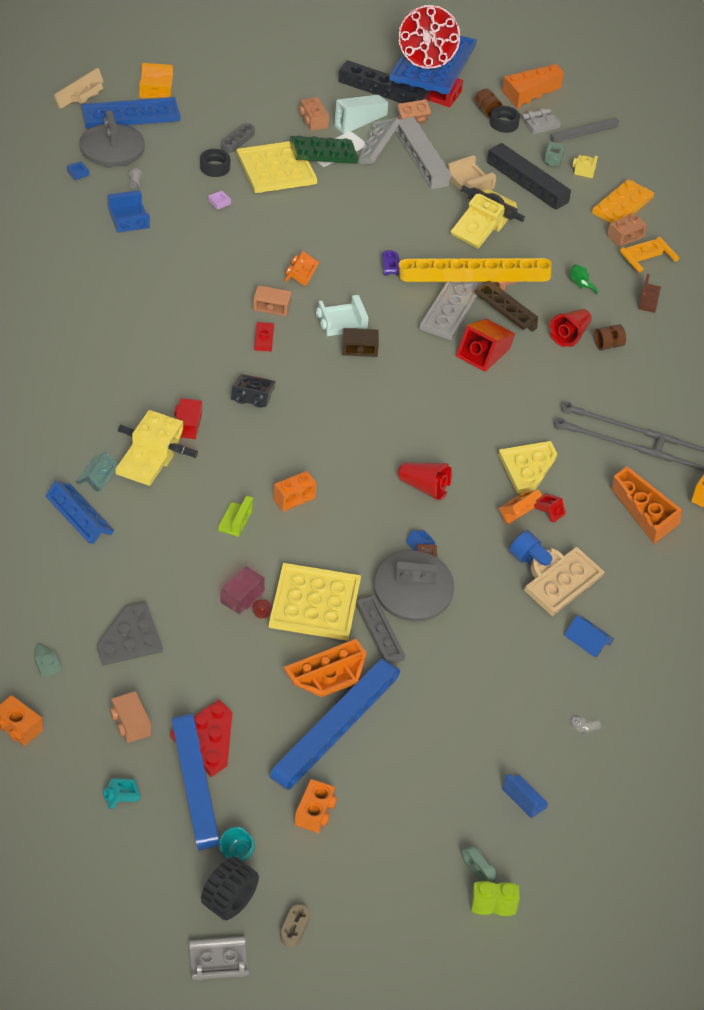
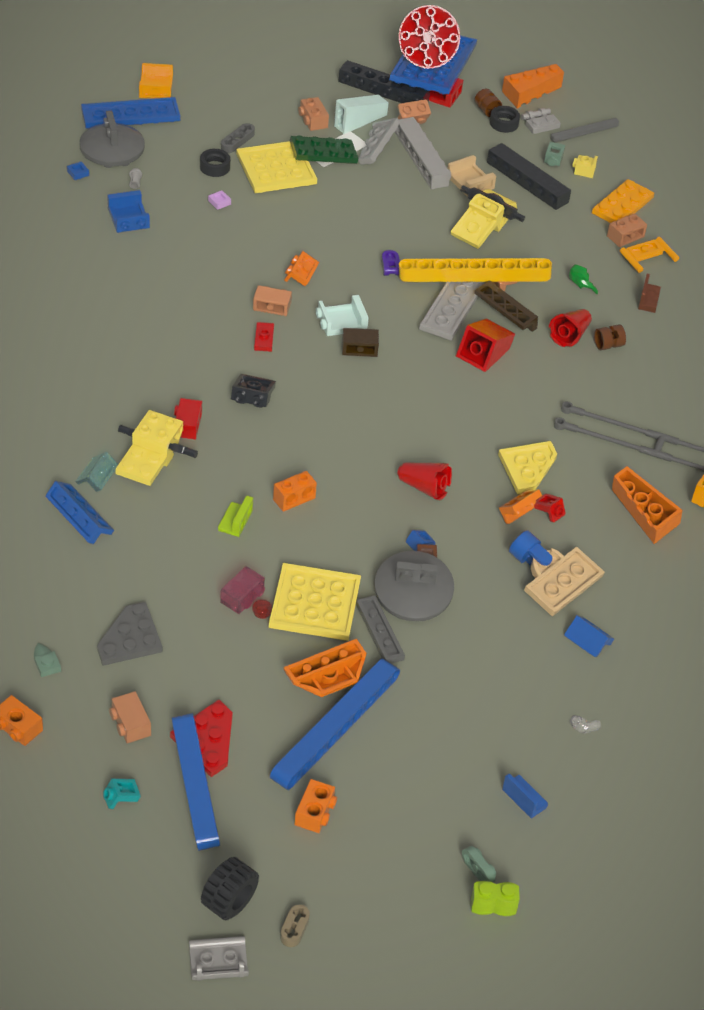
(81, 89): tan bracket -> none
(237, 843): teal hair -> none

